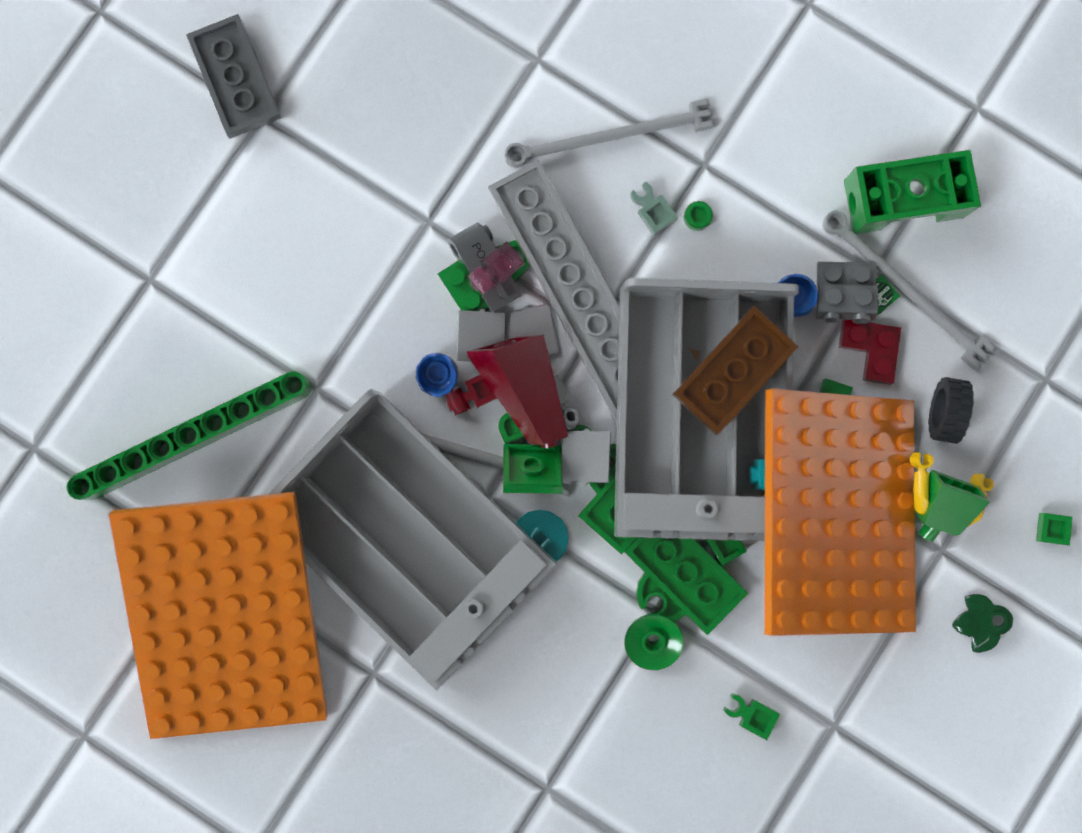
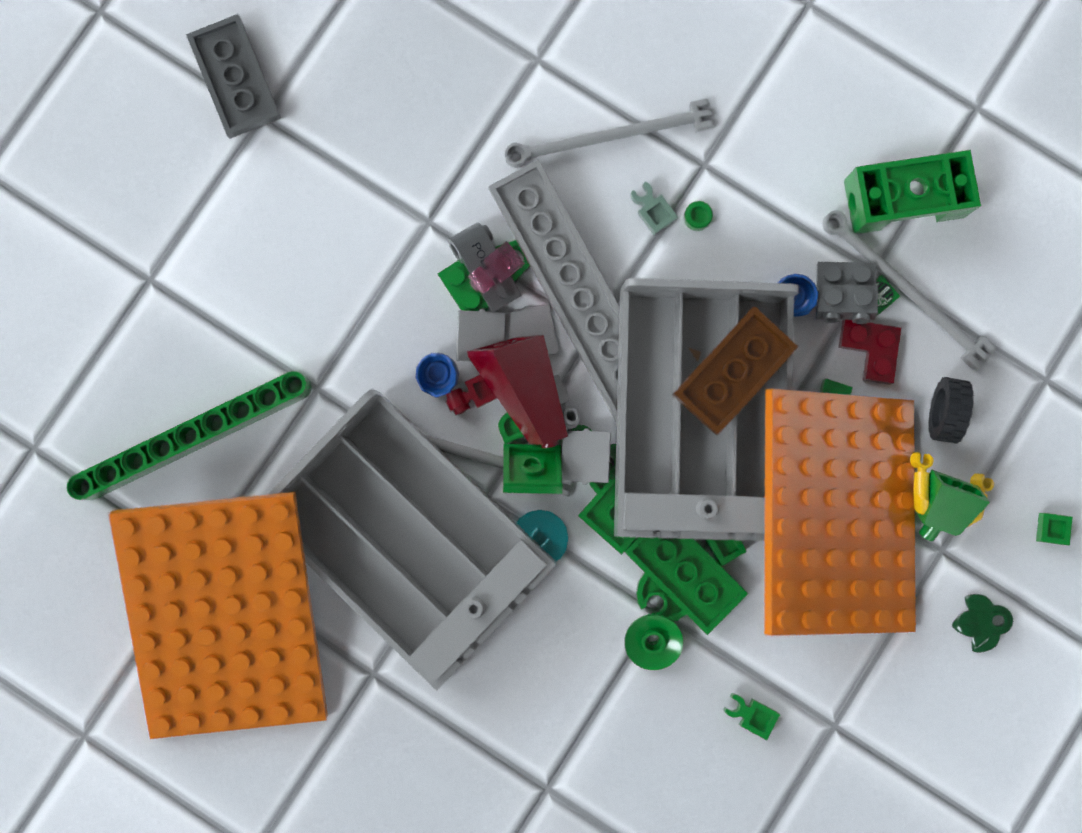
(757, 474): teal plate -> none

